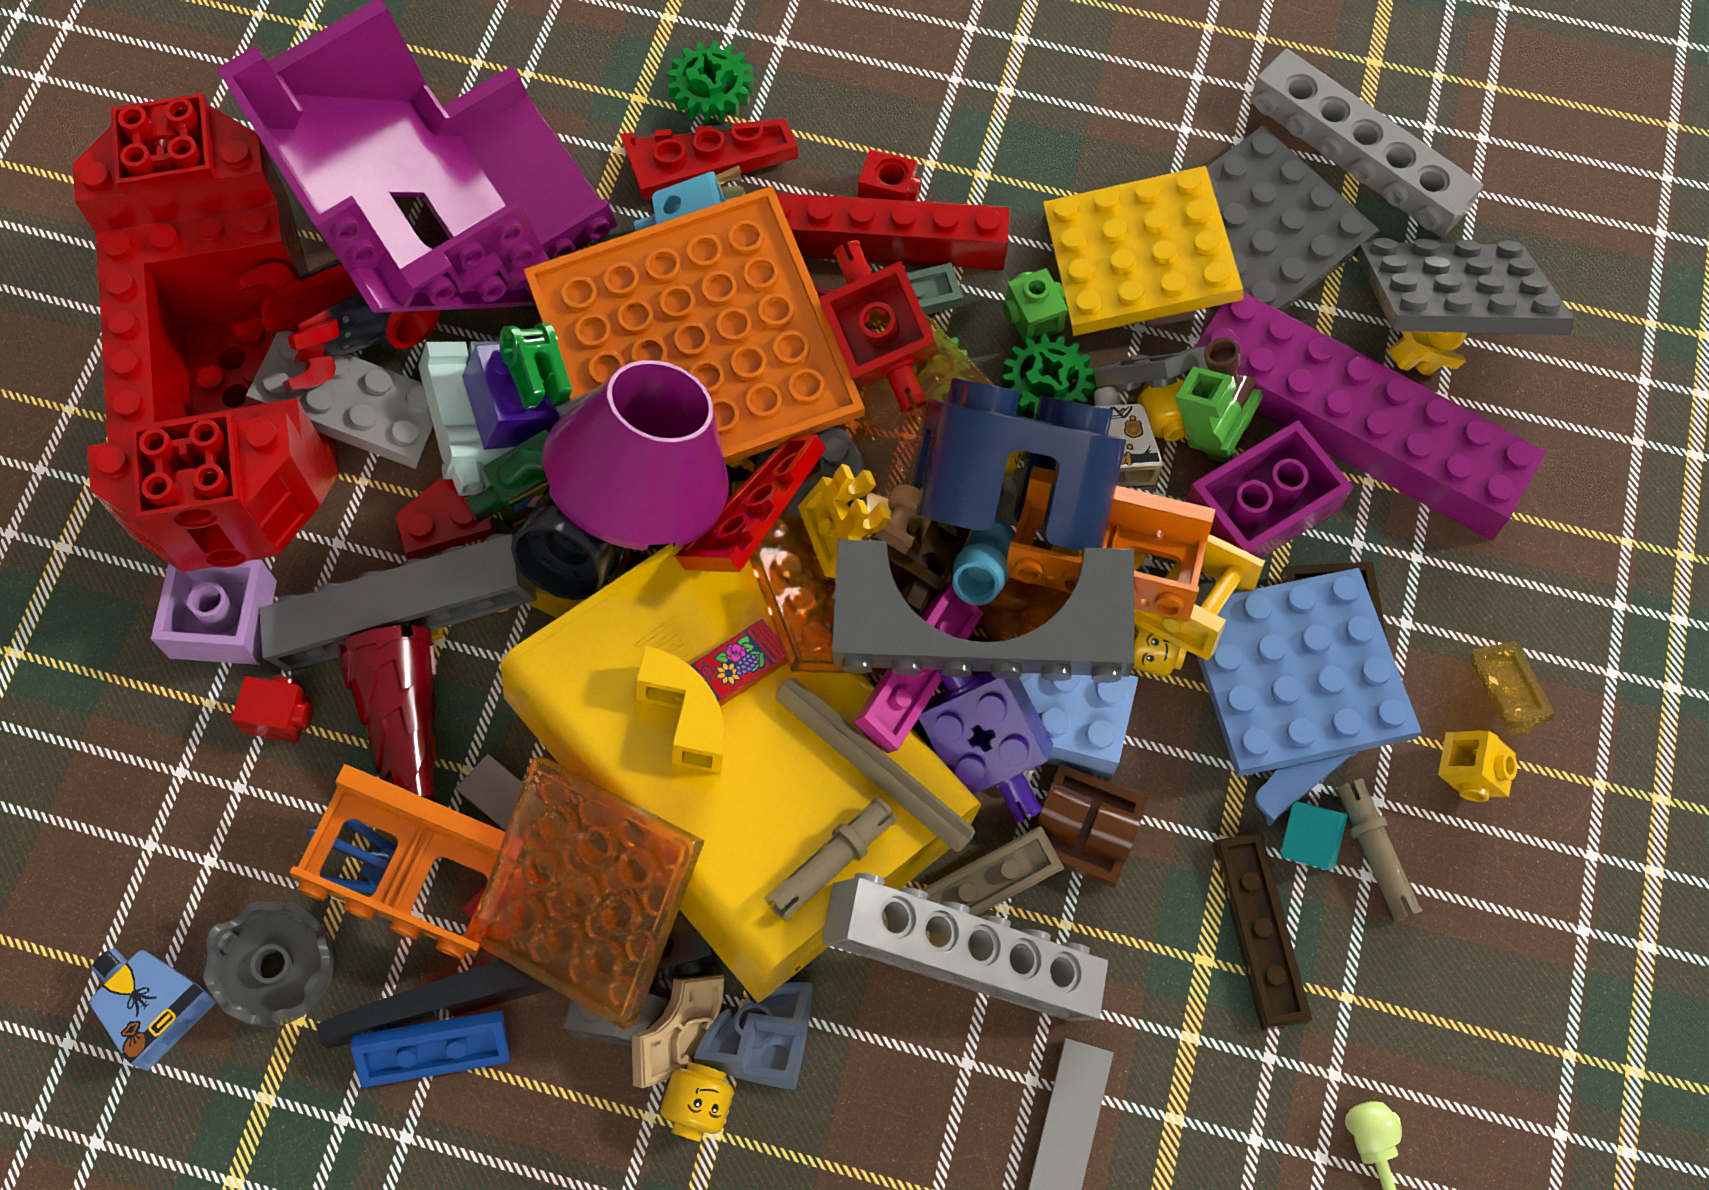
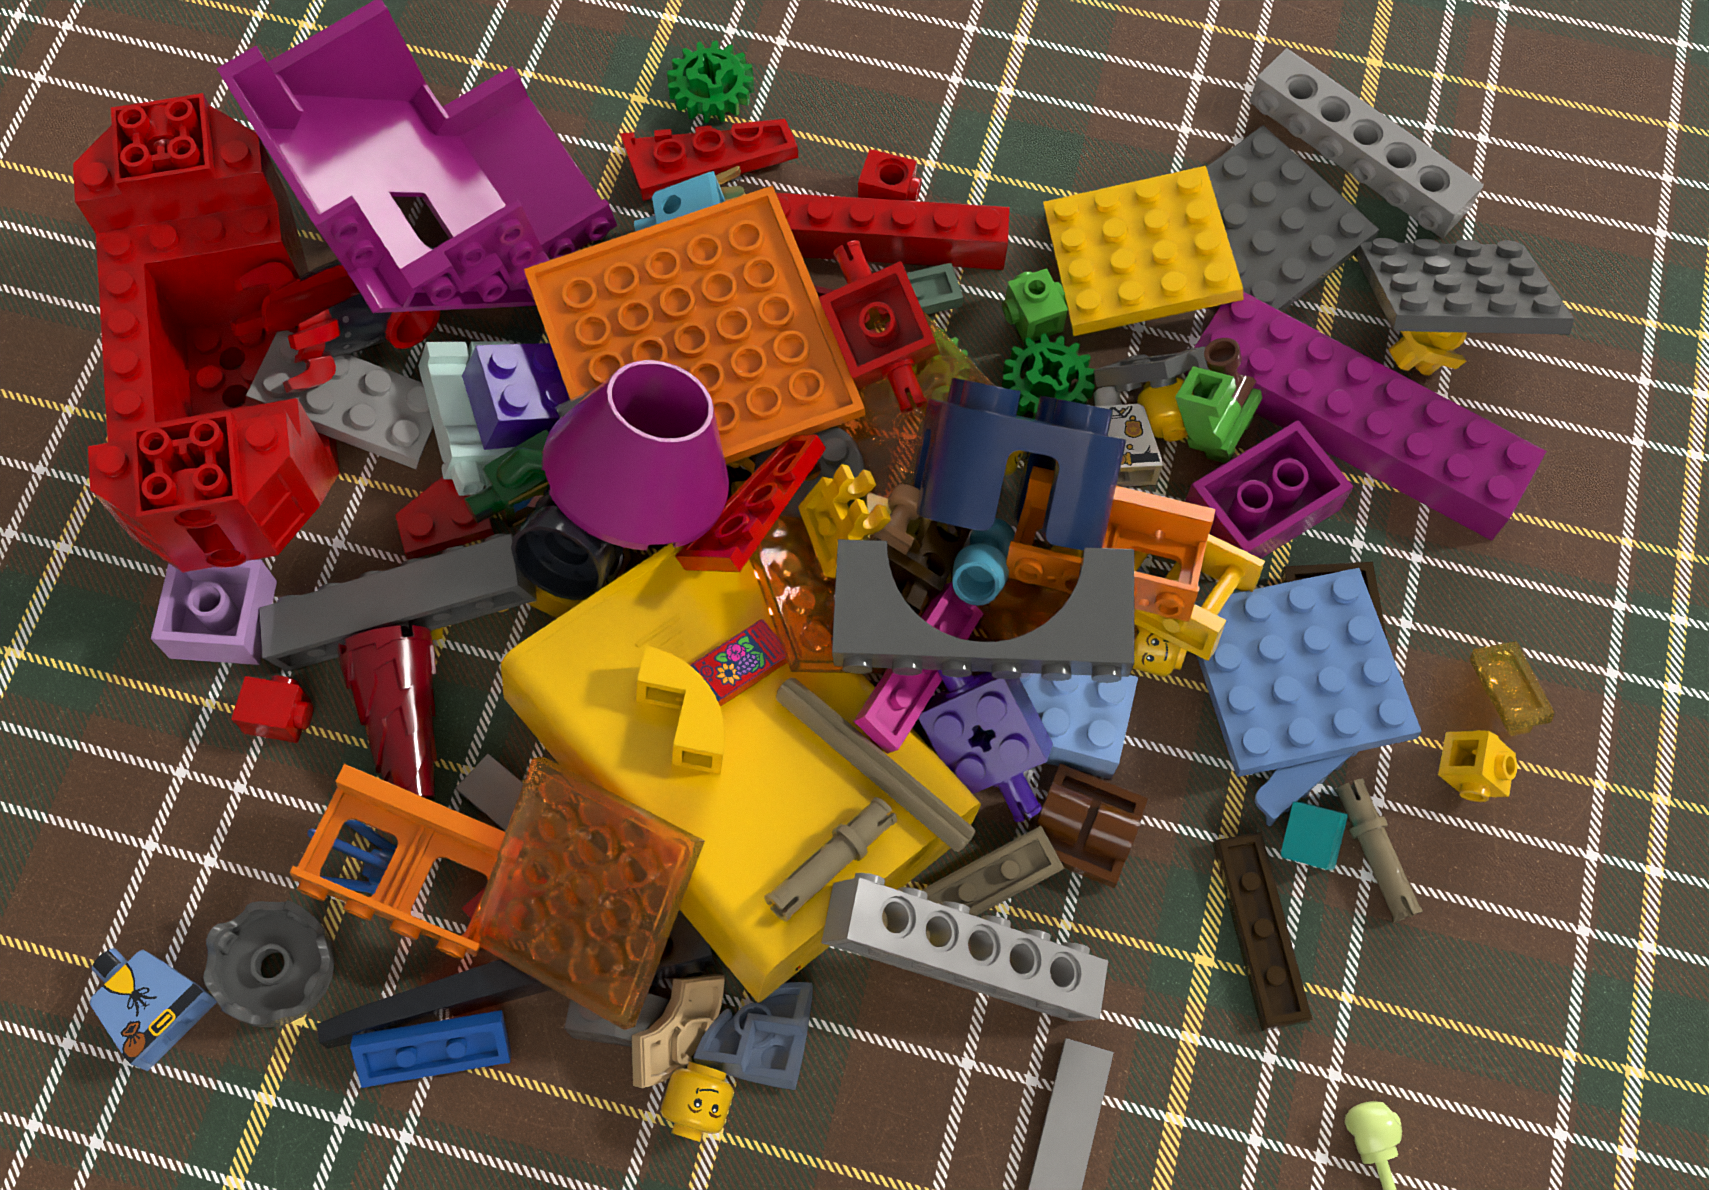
(535, 364): green piece -> none

